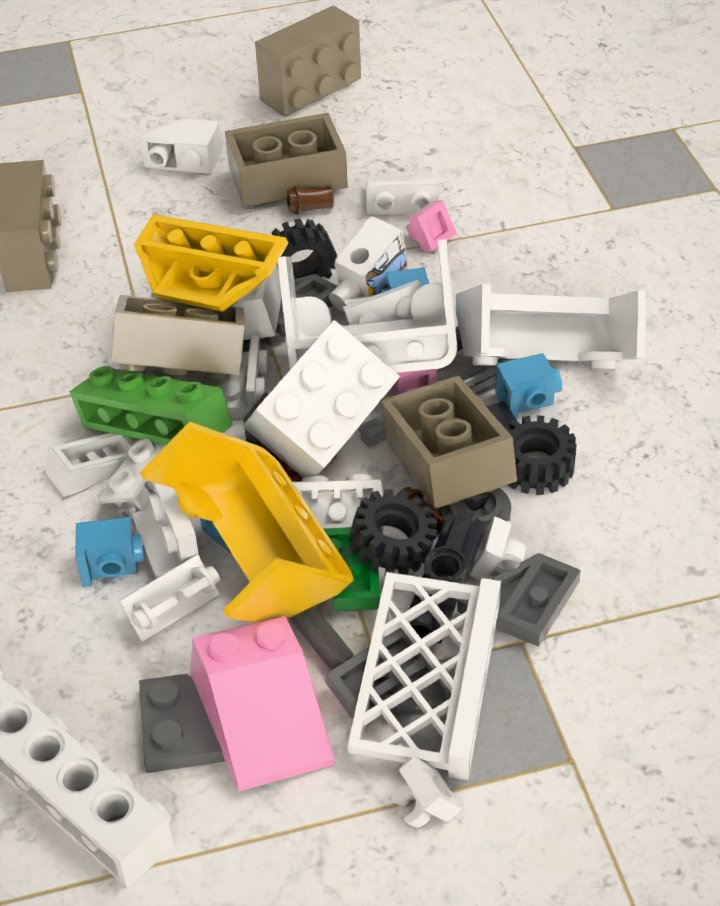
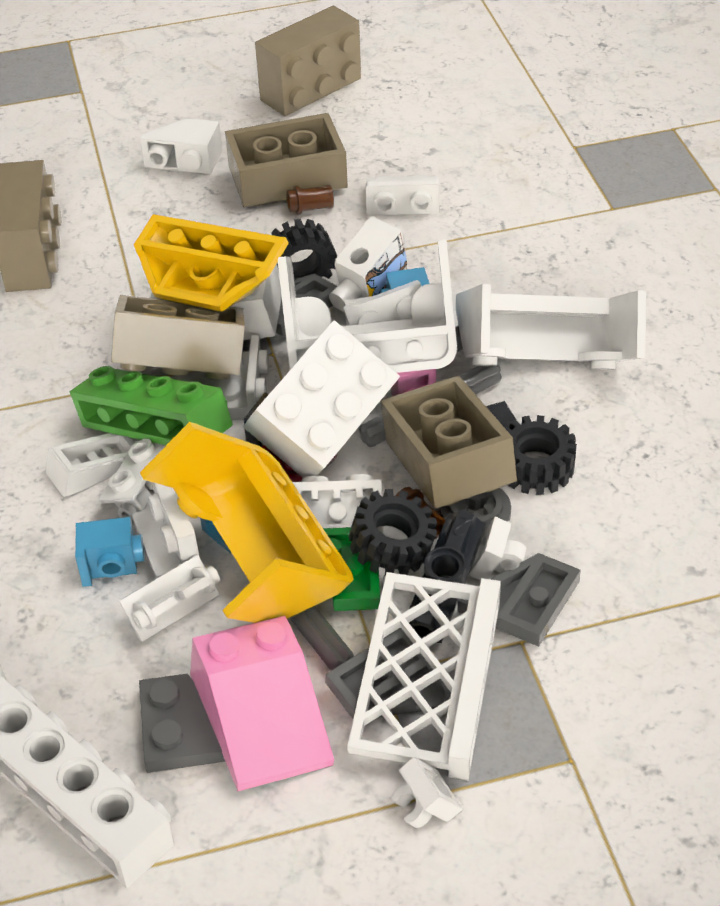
(431, 225): bright pink tile -> none
(527, 383): dark azure brick -> none

